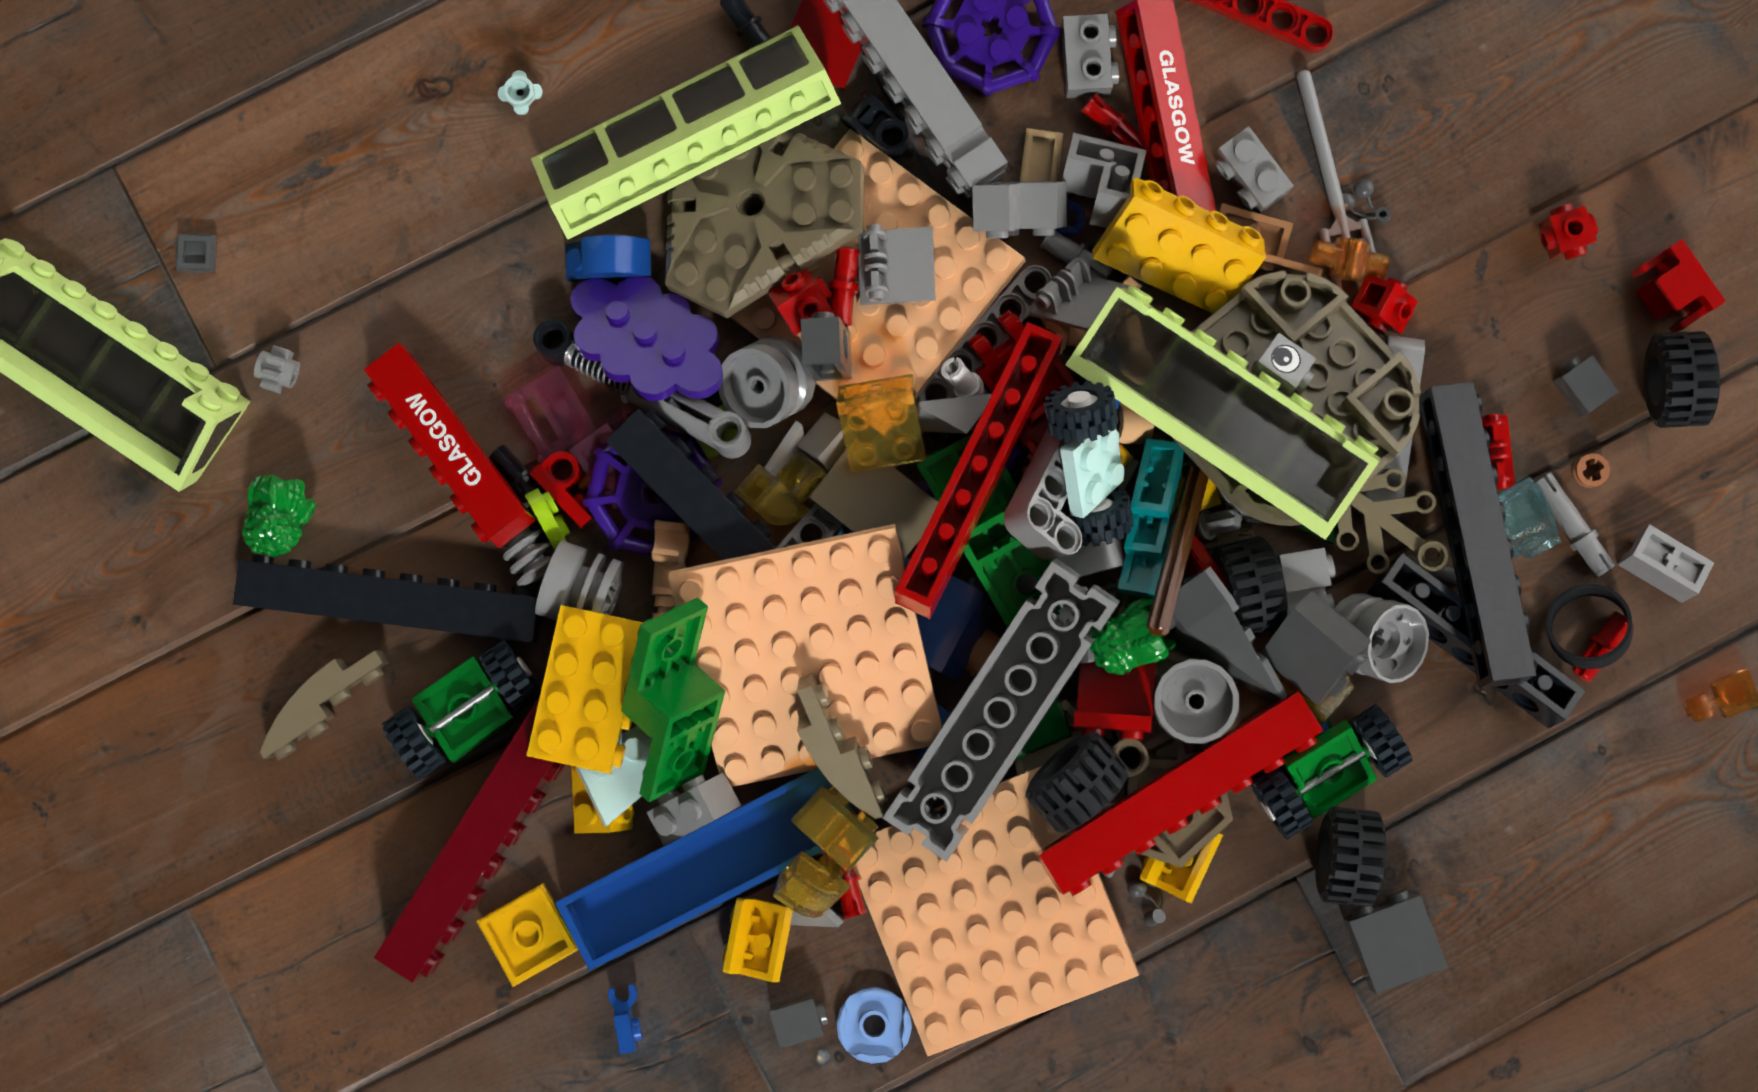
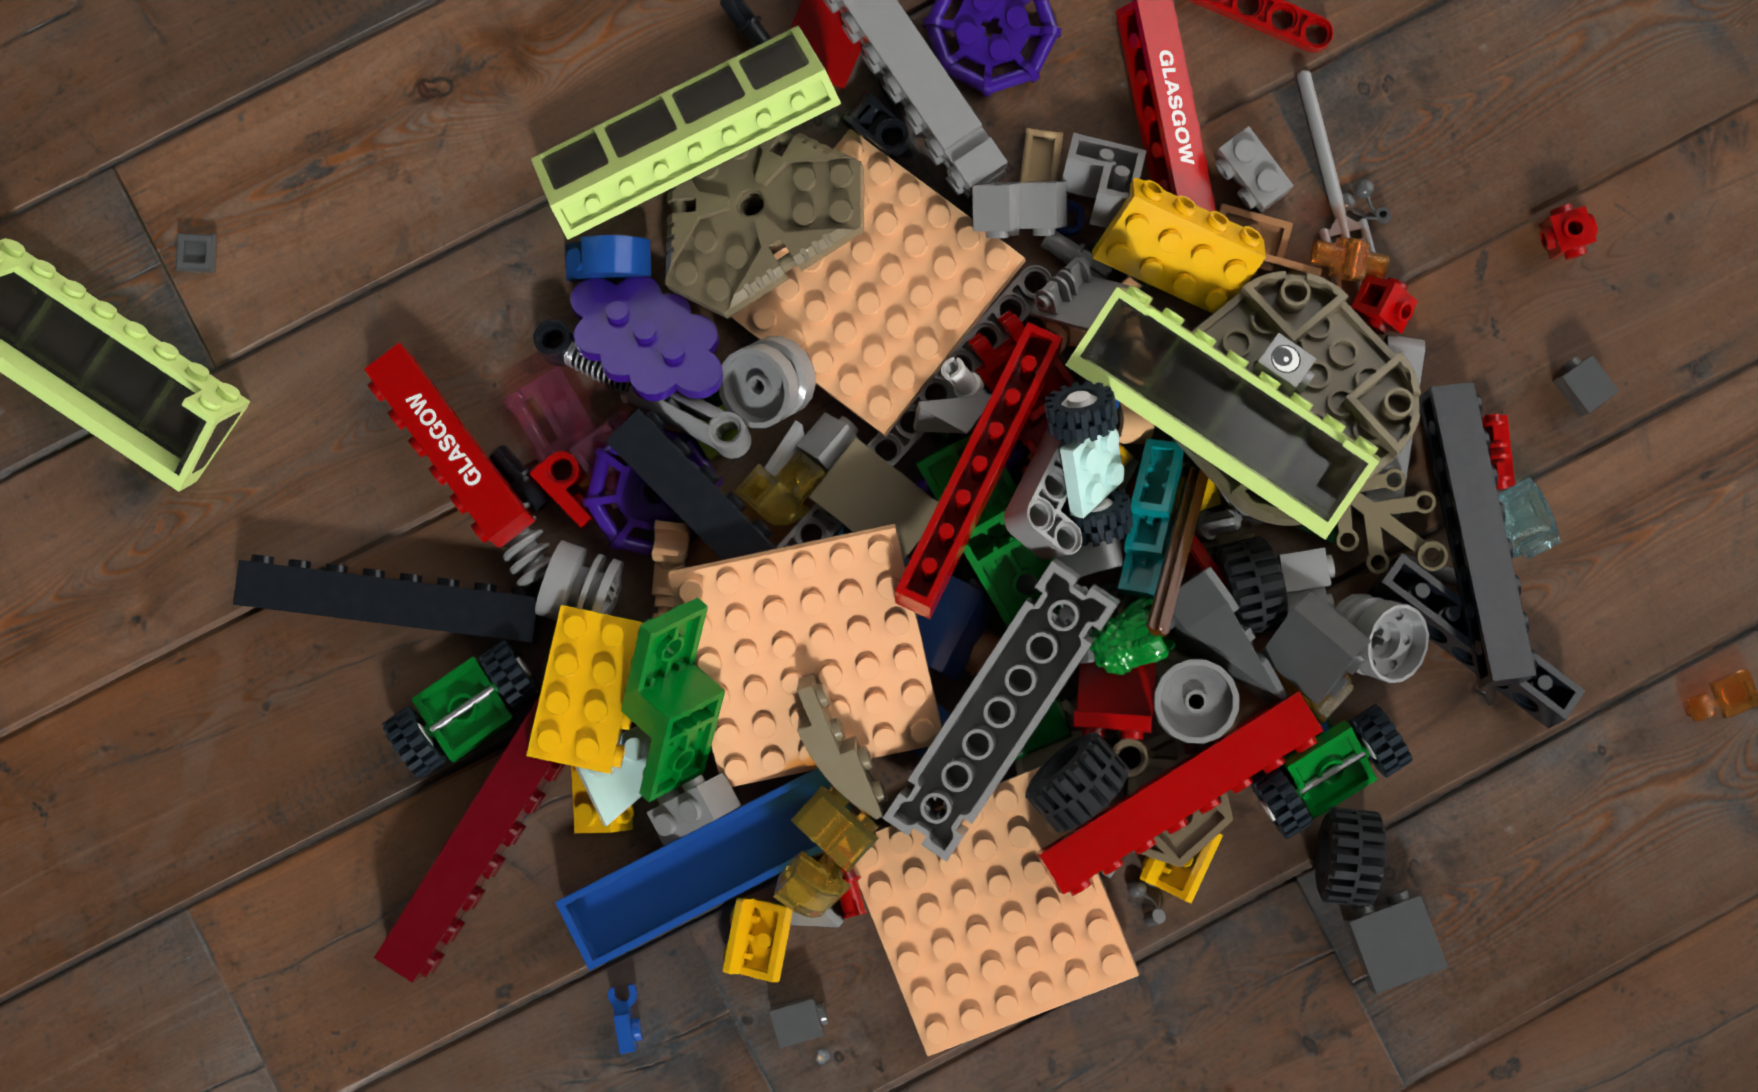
(275, 514): green hair -> none
(276, 369): light grey gear -> none
(308, 710): dark tan slope -> none
(517, 82): light aqua plate -> none
(528, 934): yellow plate -> none
(544, 508): lime plate -> none
(800, 298): red brick -> none
(826, 347): dark grey brick -> none
(844, 284): red pin -> none
(874, 1047): light blue tile -> none
(880, 423): clear yellow bracket -> none
(896, 265): light grey hinge -> none
(1088, 55): light grey brick -> none
(1112, 122): red axle -> none
(1575, 527): light grey pin -> none
(1582, 591): black tyre -> none
(1601, 475): nougat bush -> none
(1604, 642): red axle -> none
(1666, 564): light grey hinge -> none
(1678, 285): red panel -> none
(1681, 379): black tyre -> none

